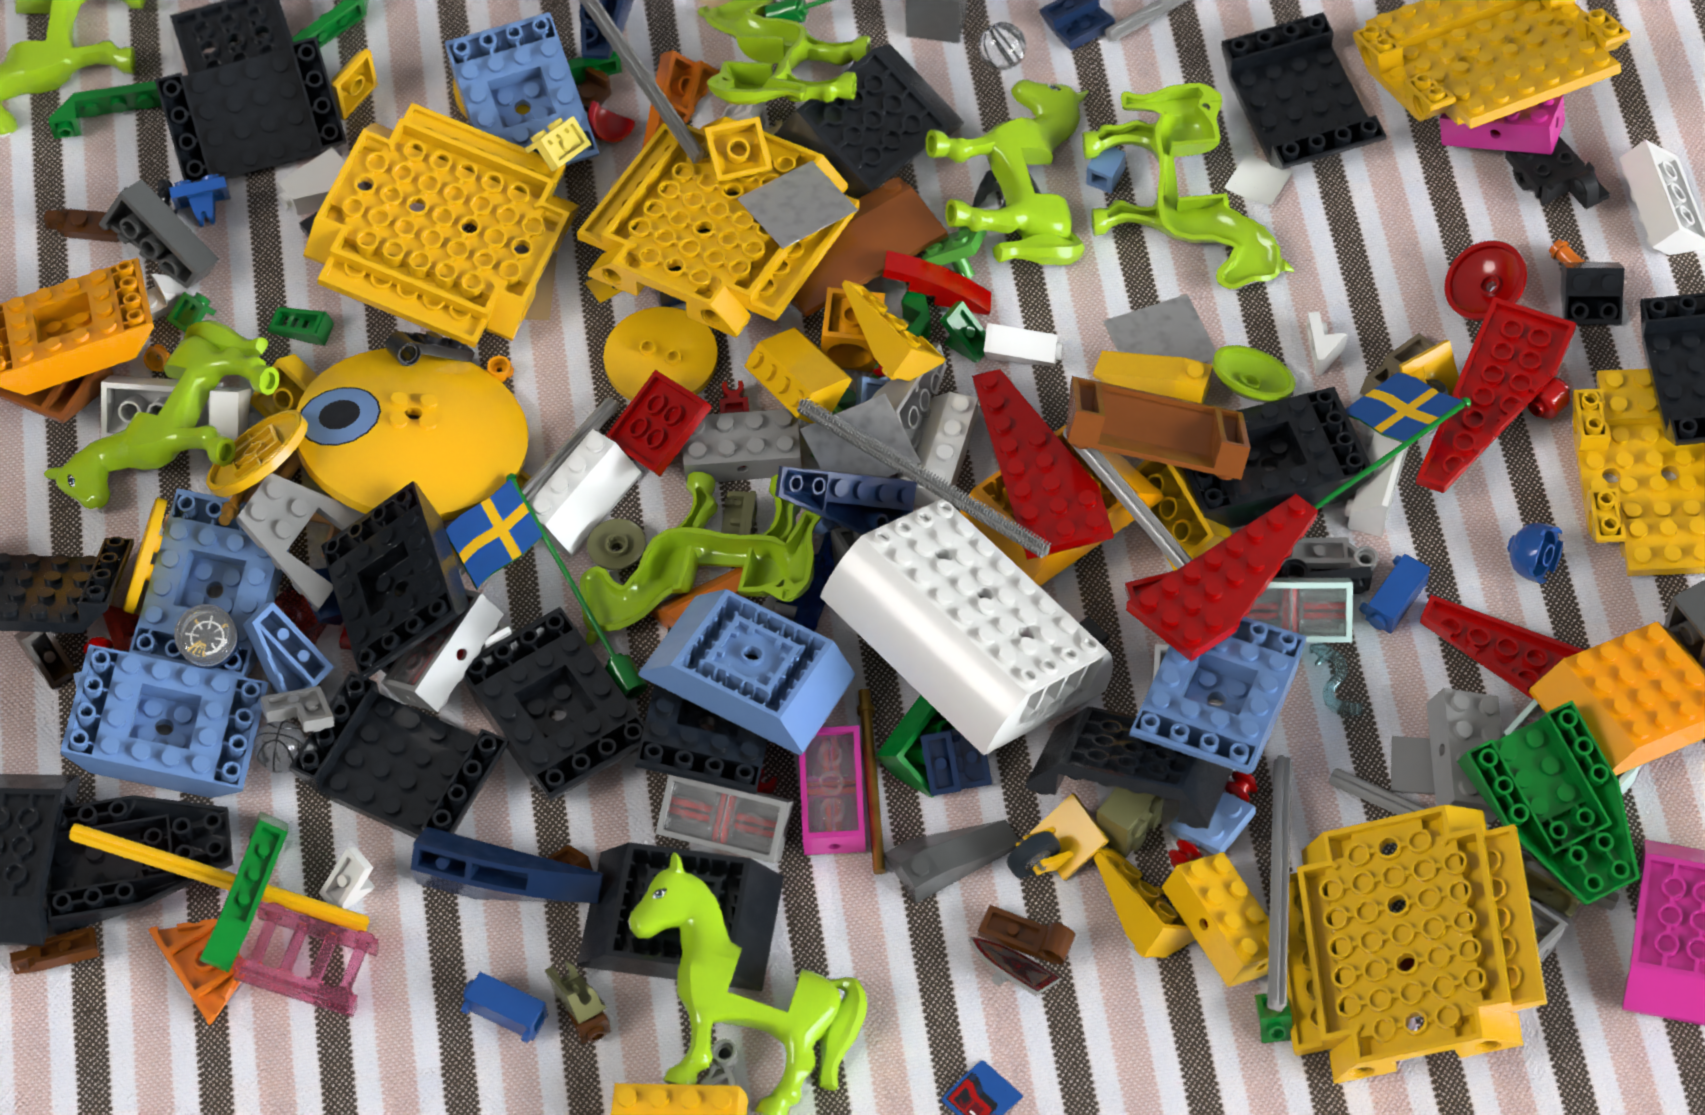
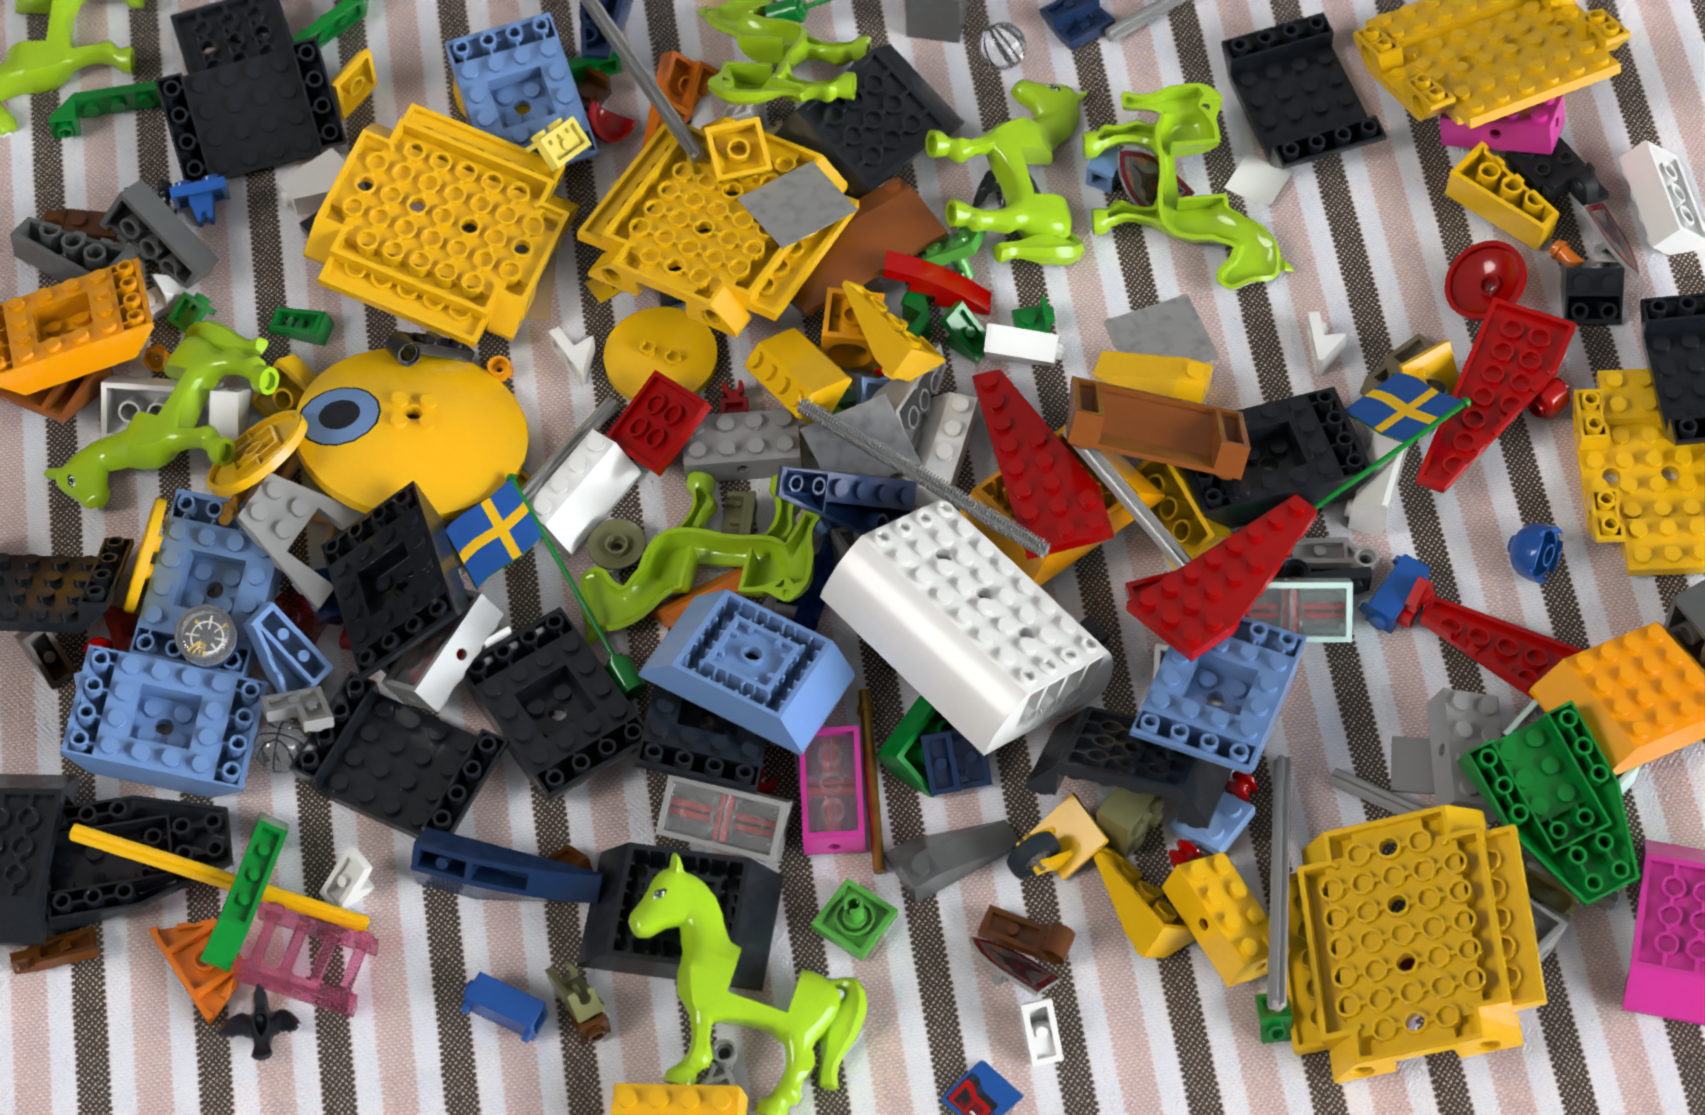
(64, 252): none -> dark grey wedge
(260, 1025): none -> black animal
(576, 357): none -> white slope
(854, 919): none -> bright green plate
(1034, 318): none -> green bracket
(1041, 1032): none -> white slope
(1140, 177): none -> shield
(1253, 373): lime dish -> none
(1339, 707): clear light blue animal -> none
(1420, 596): none -> red plate
(1501, 198): none -> yellow wedge
(1611, 236): none -> shield

